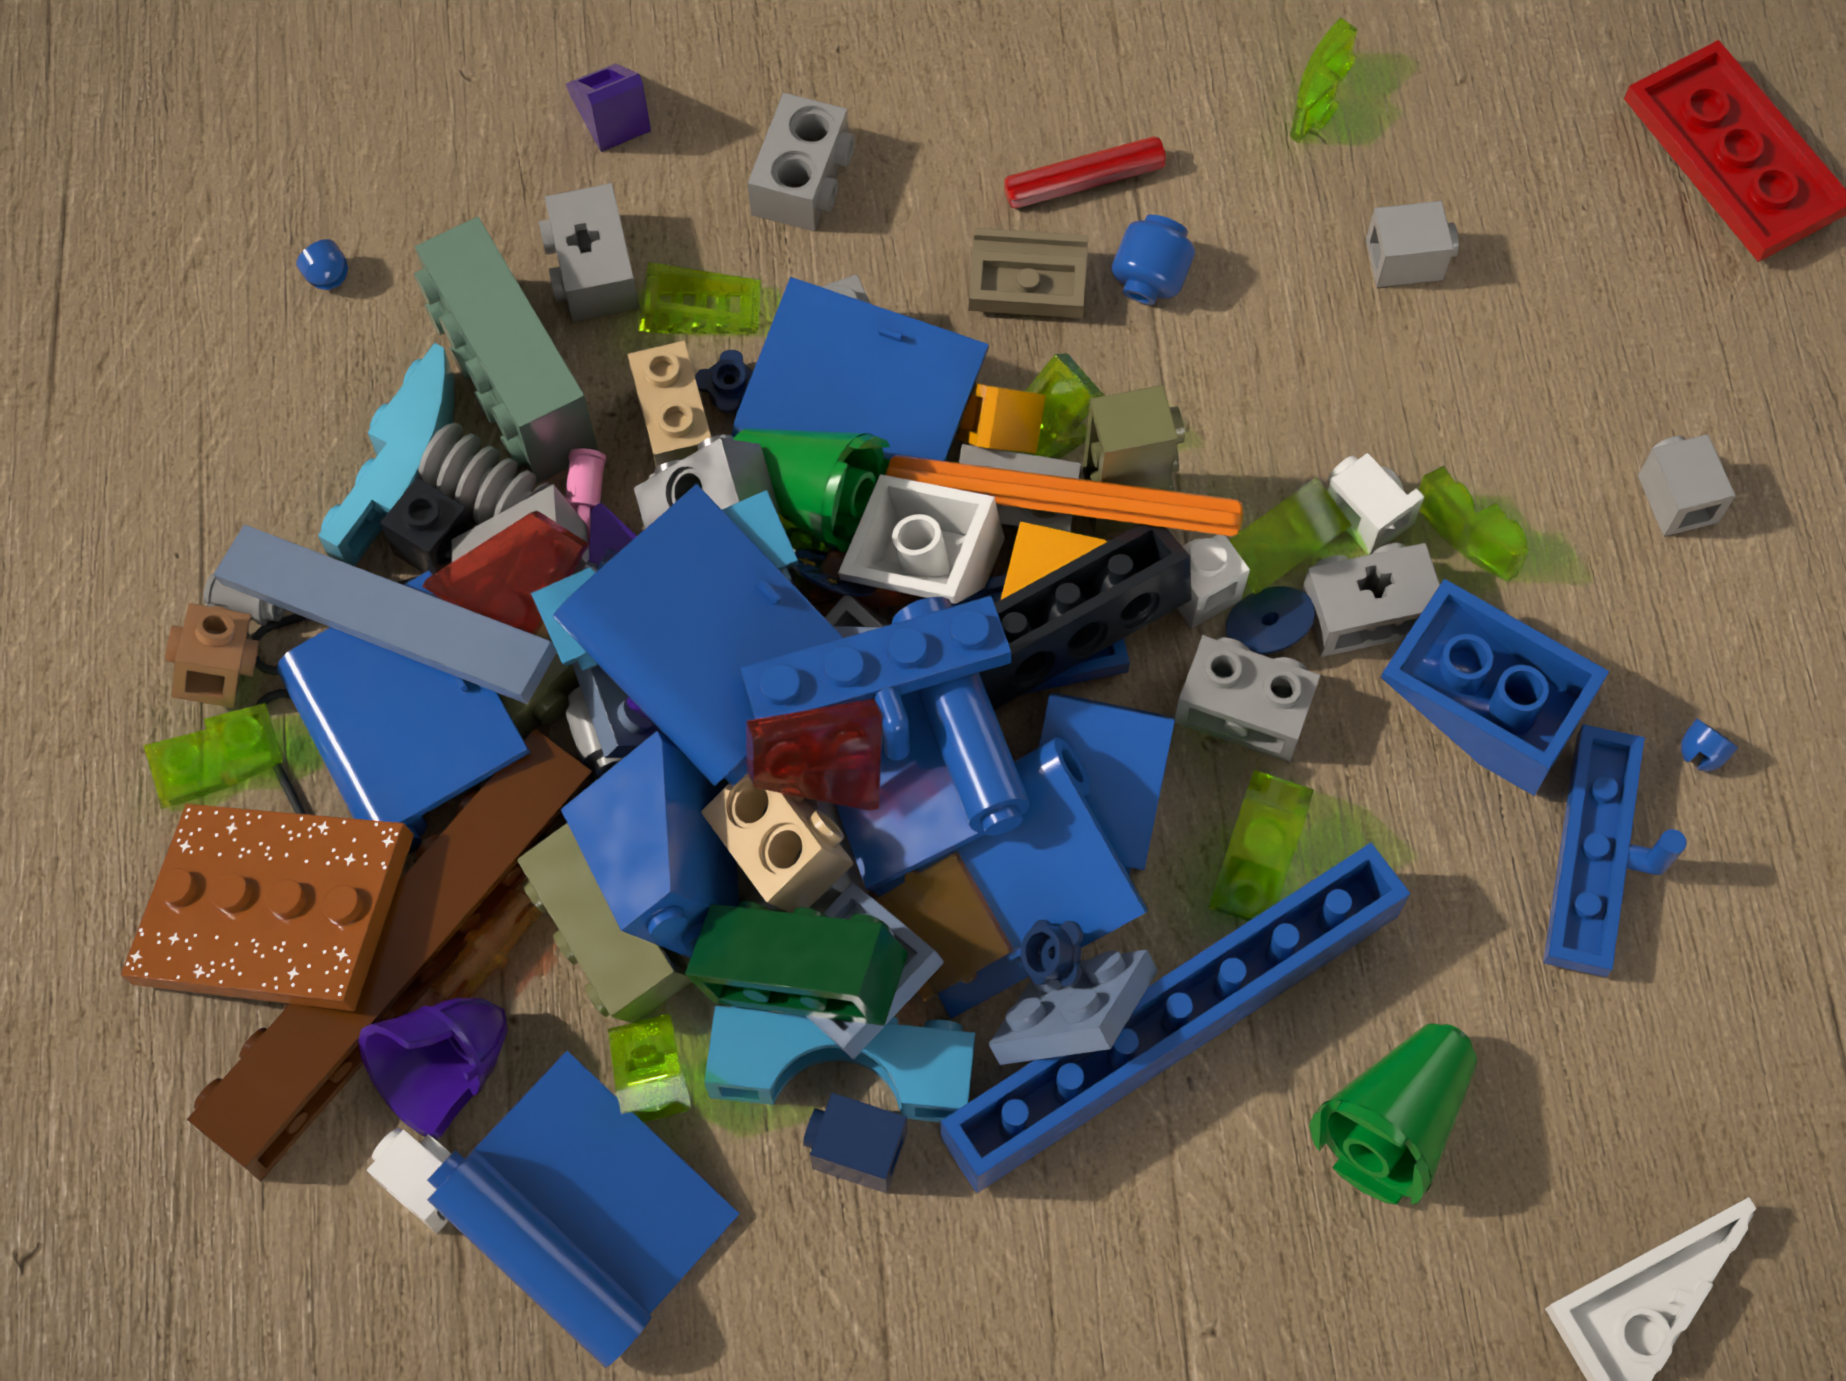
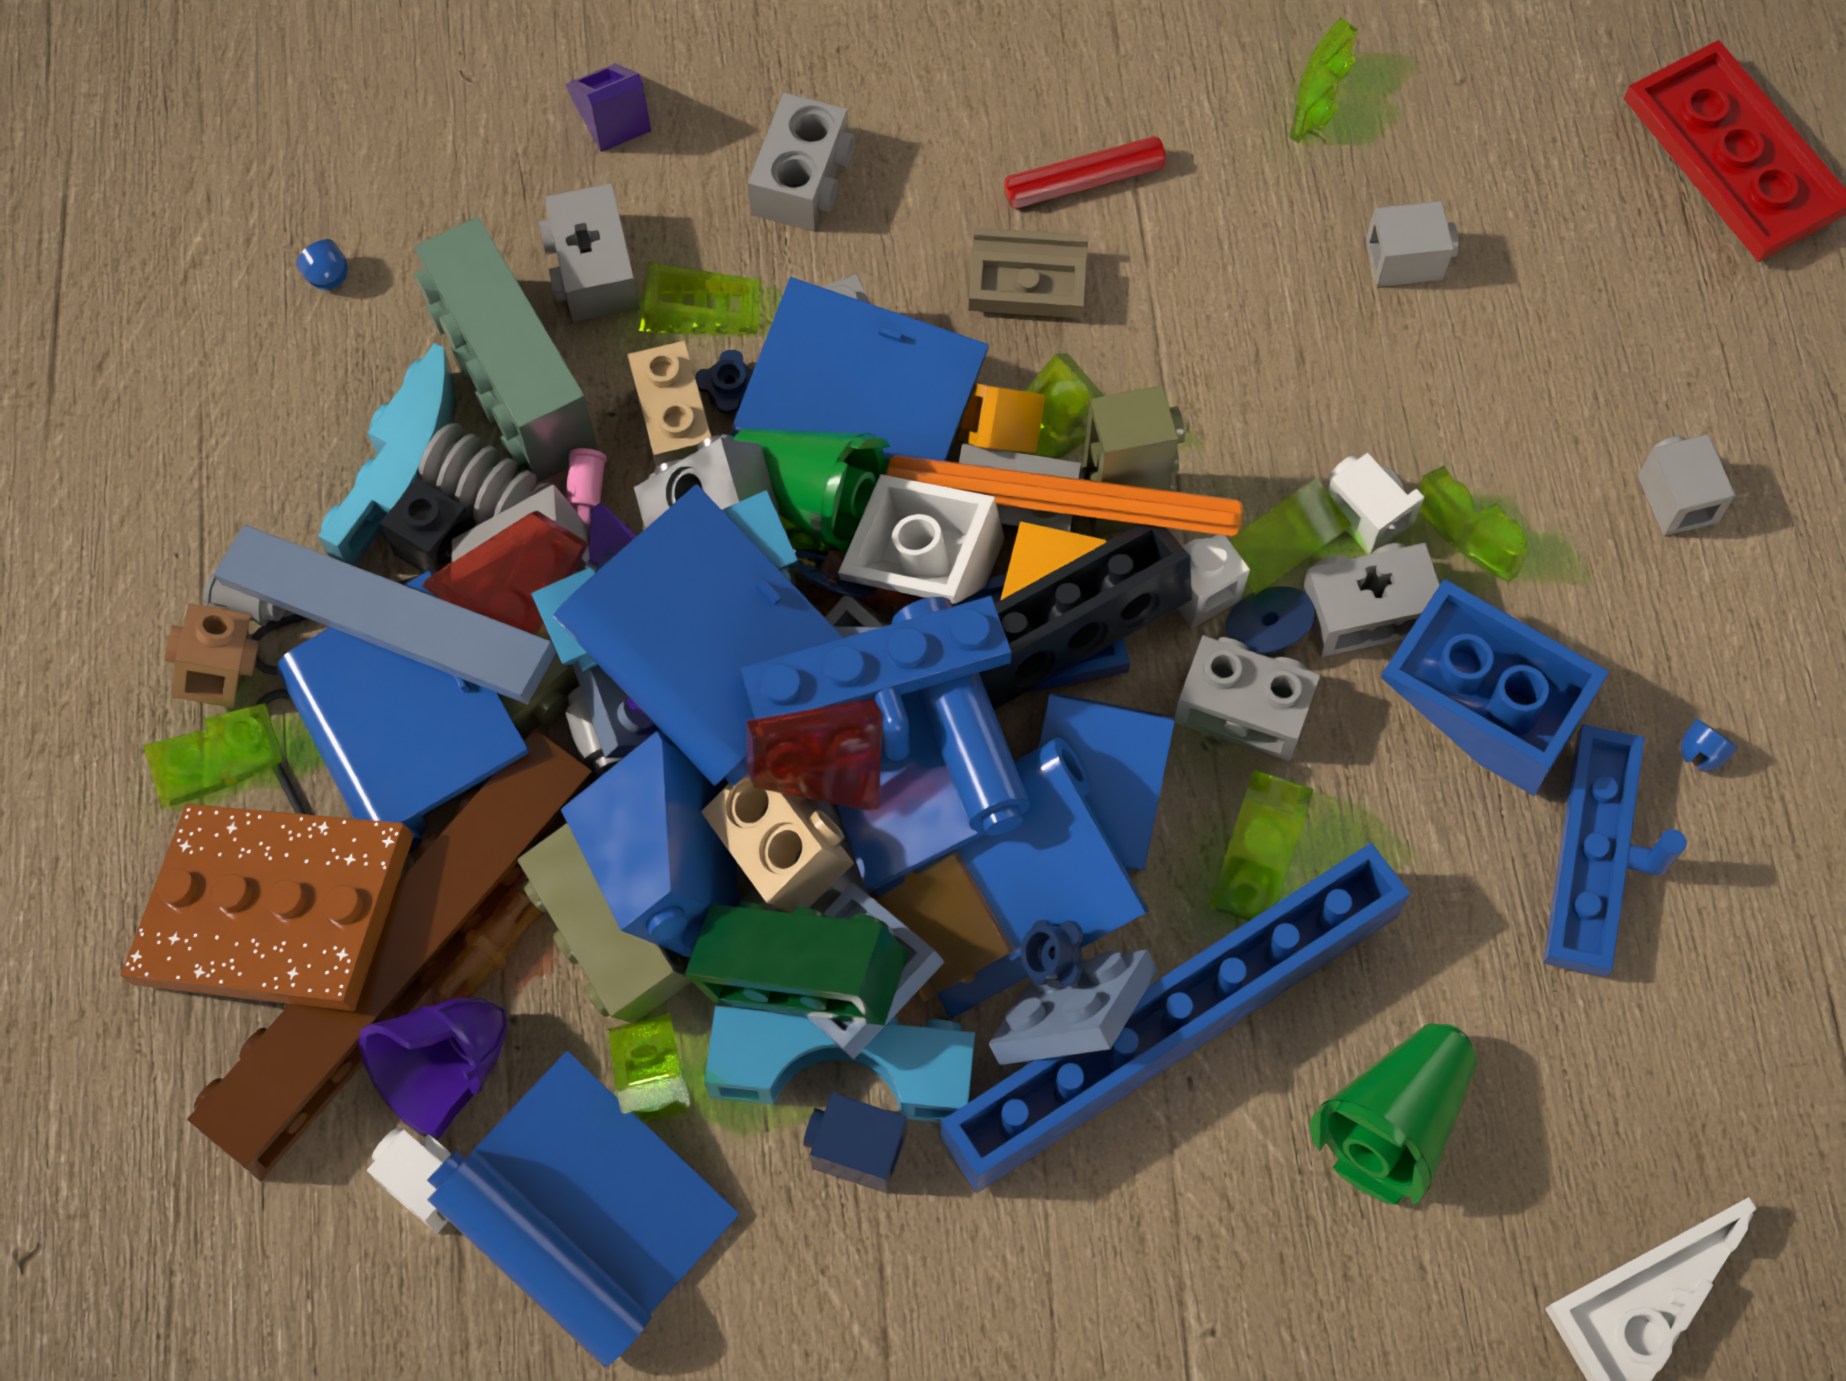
(1153, 259): blue head -> none

